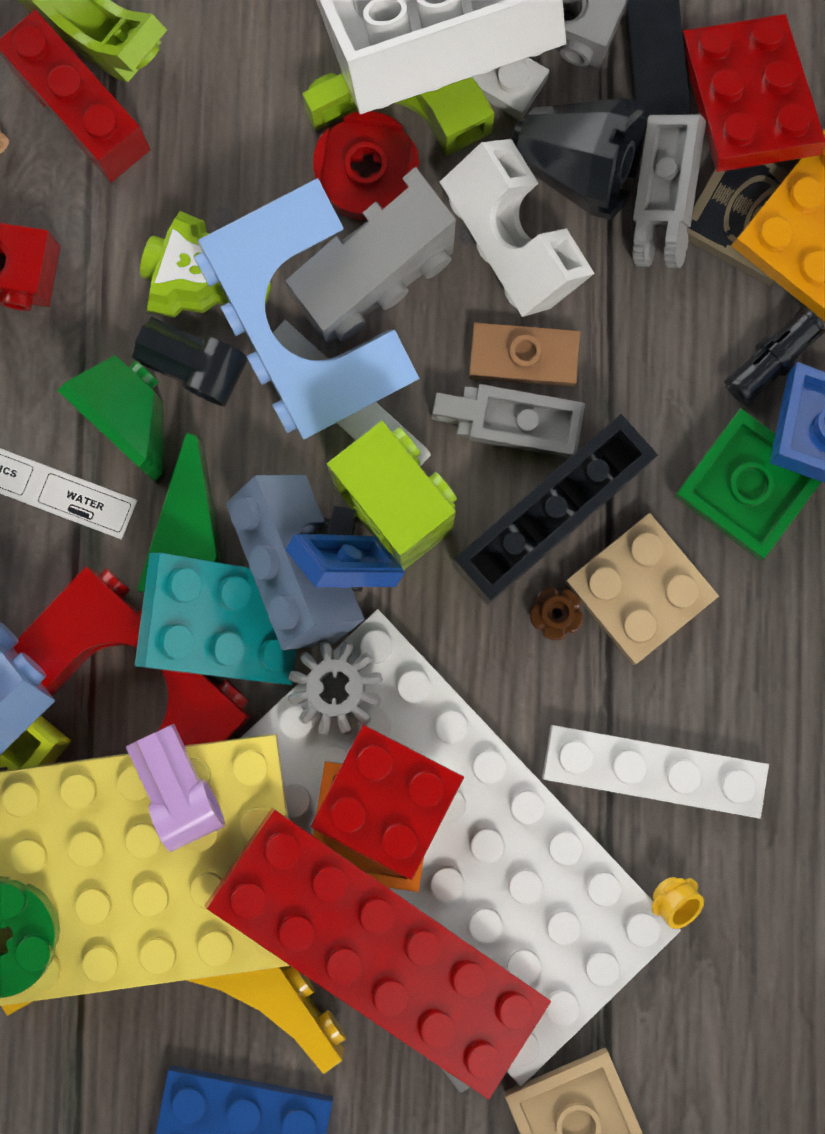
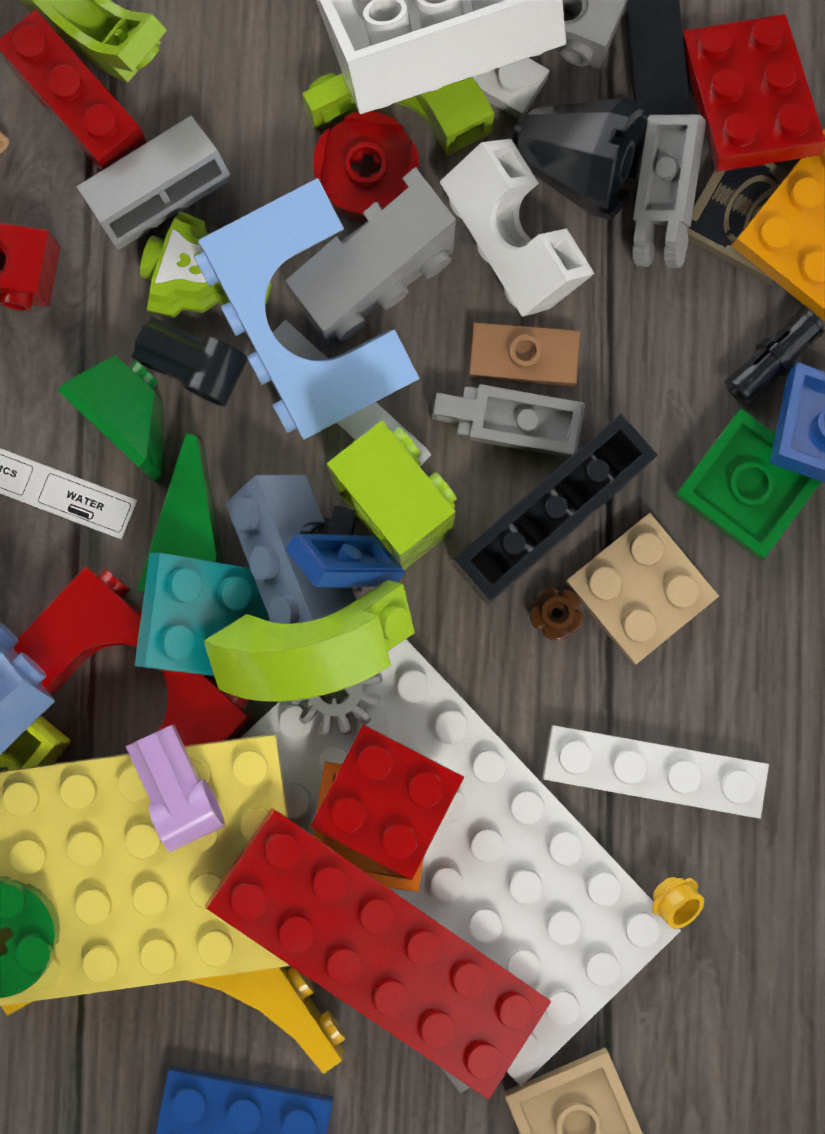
(155, 182): none -> light grey piece
(312, 657): none -> lime arch

